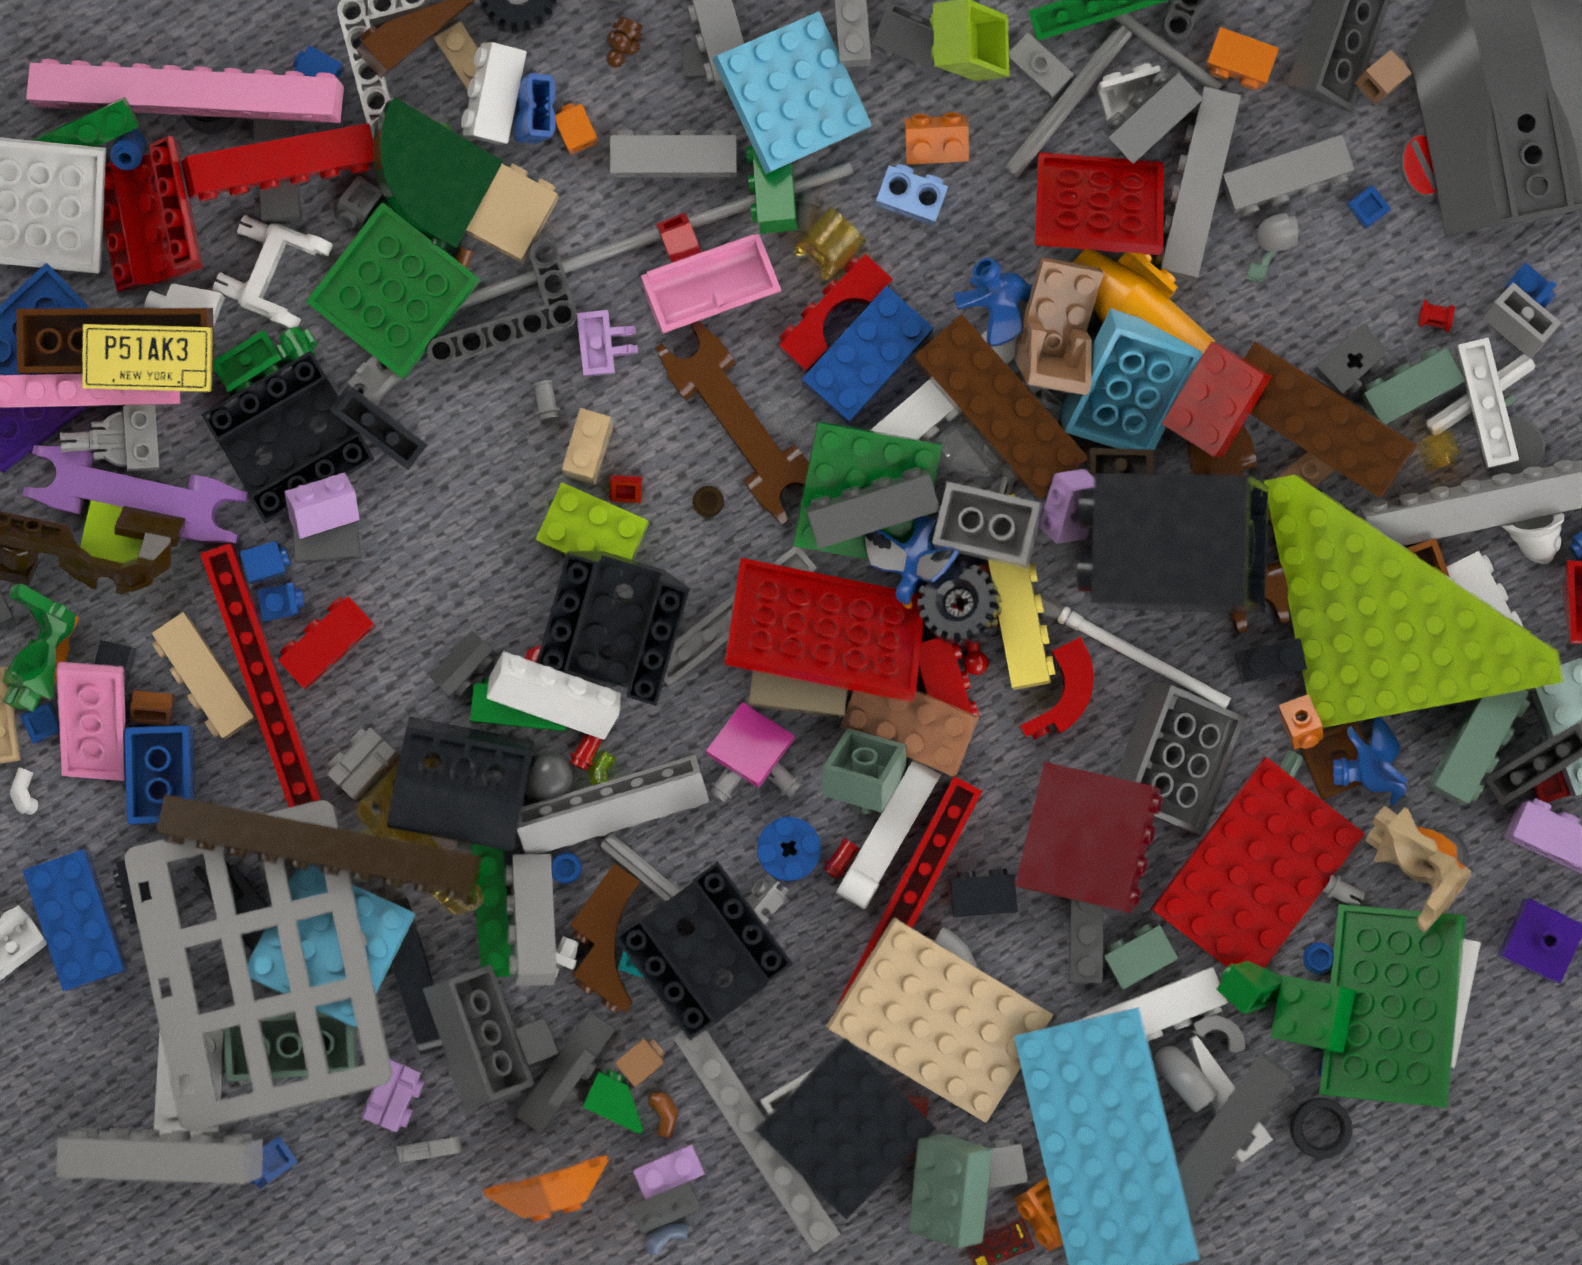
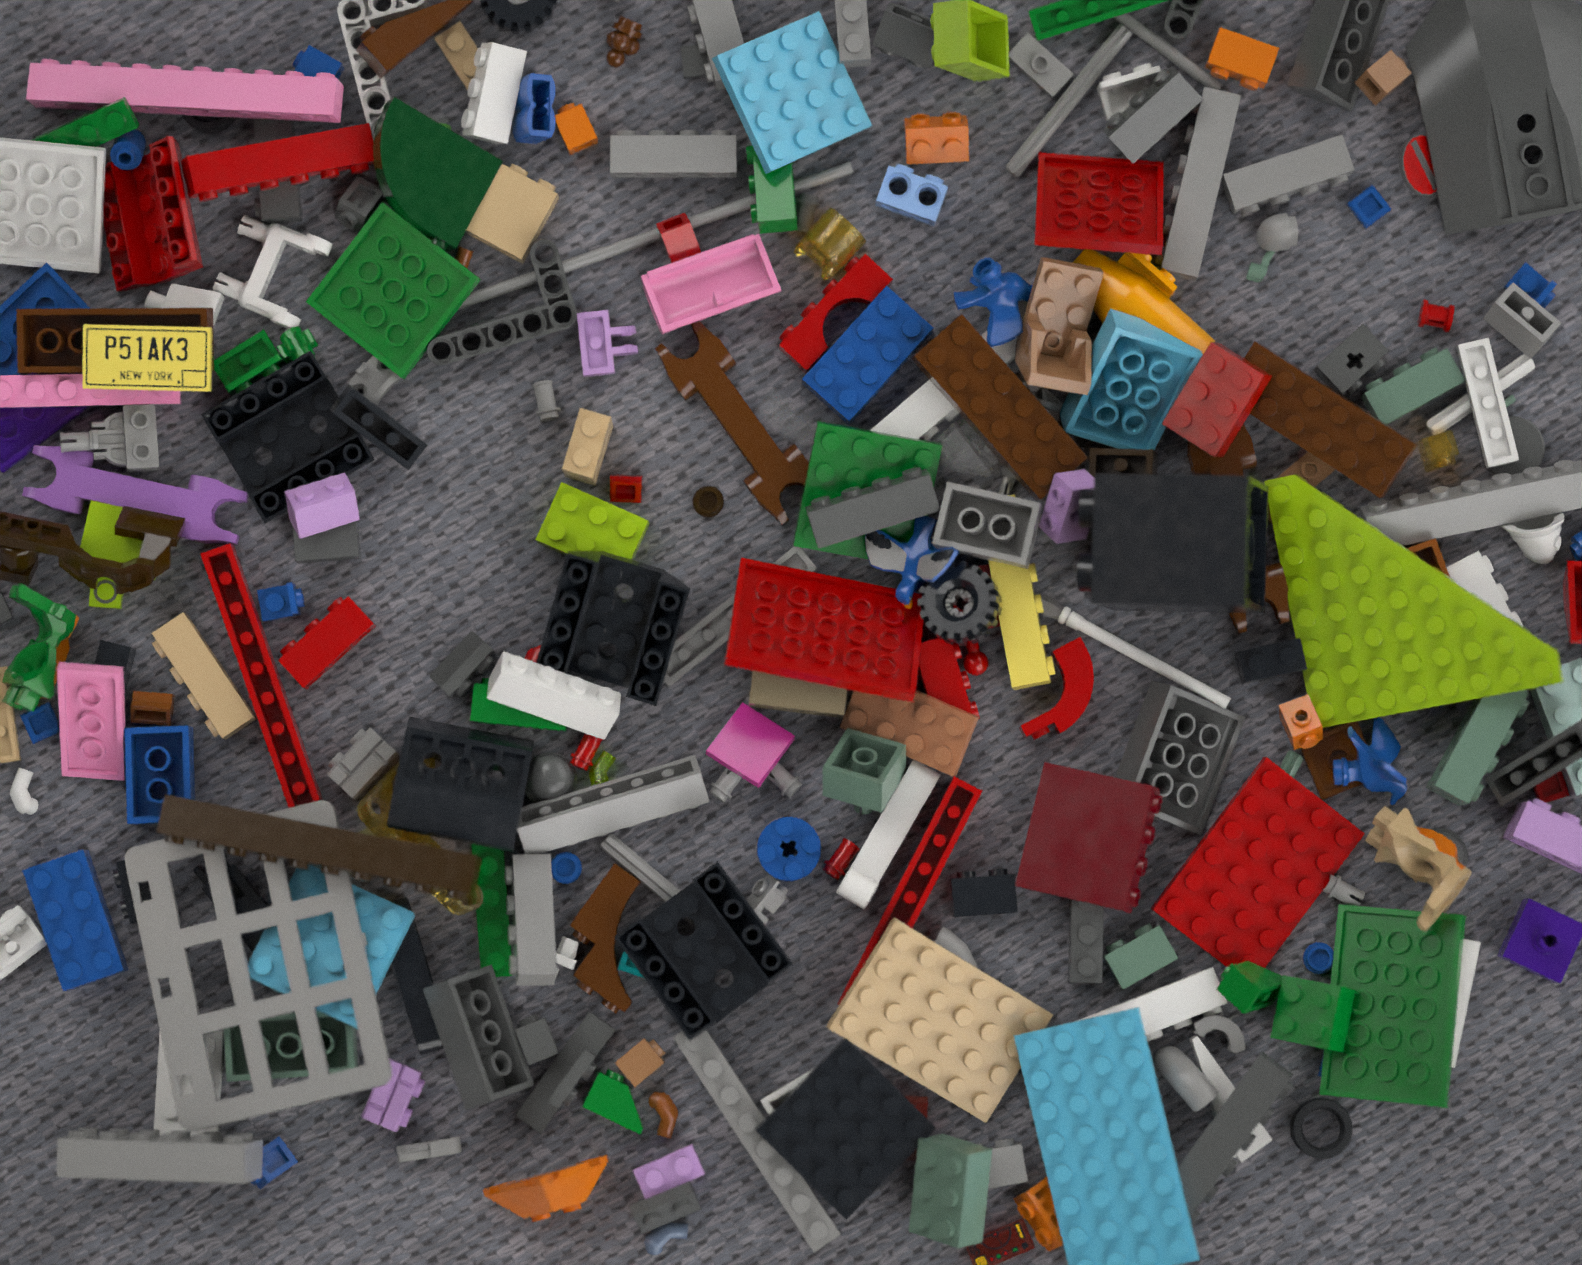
(105, 595): none -> lime tile
(265, 562): blue brick -> none

